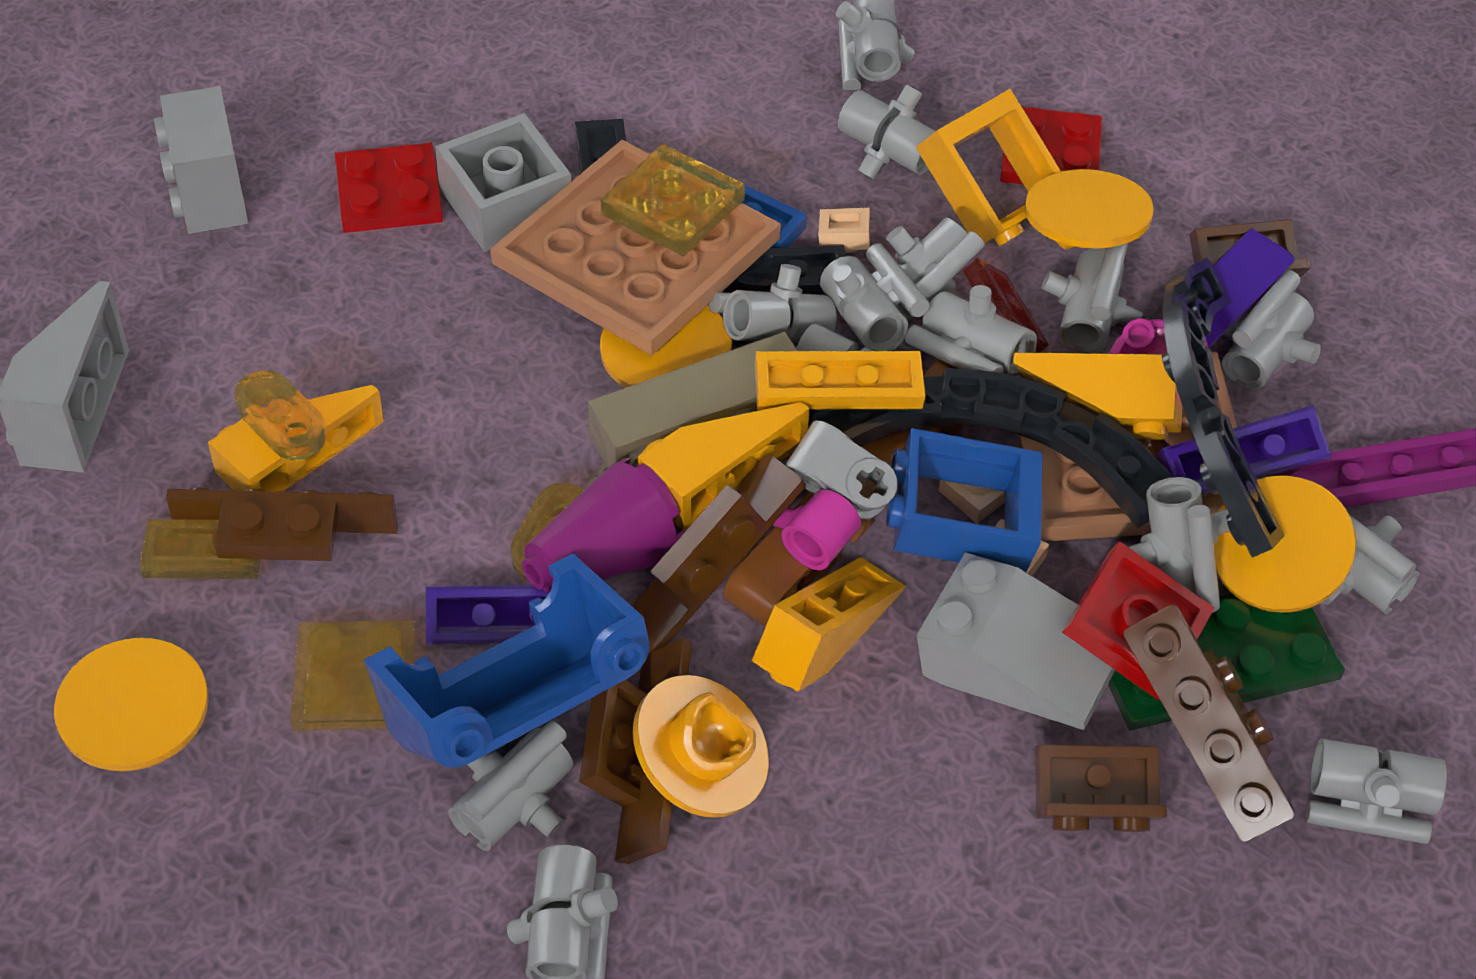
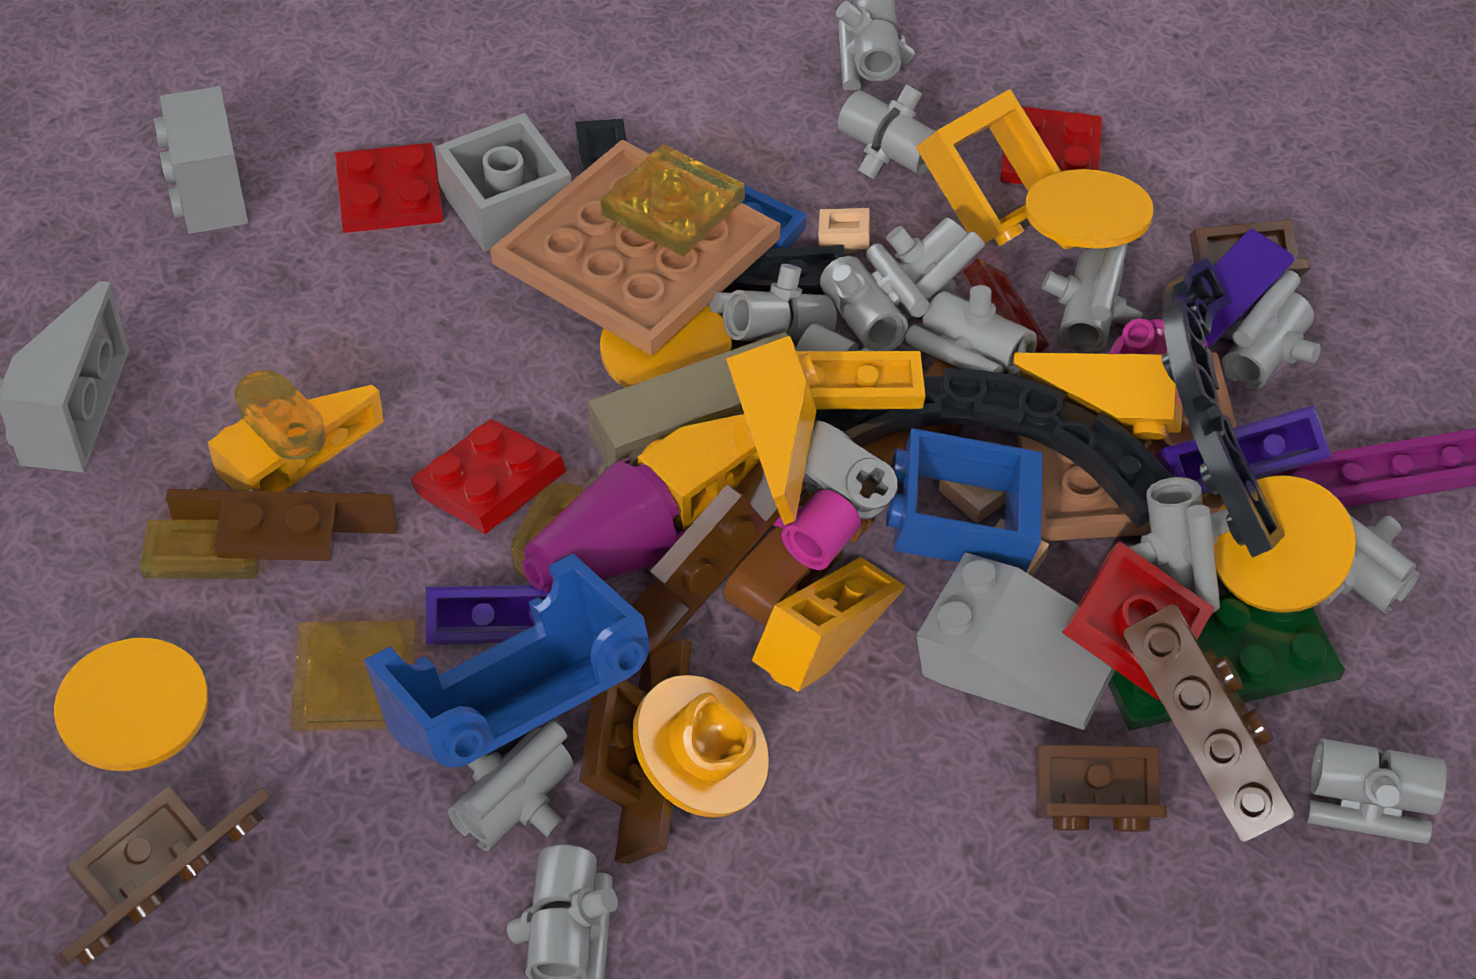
(141, 857): none -> reddish brown bracket
(488, 475): none -> red plate
(779, 413): none -> light orange slope

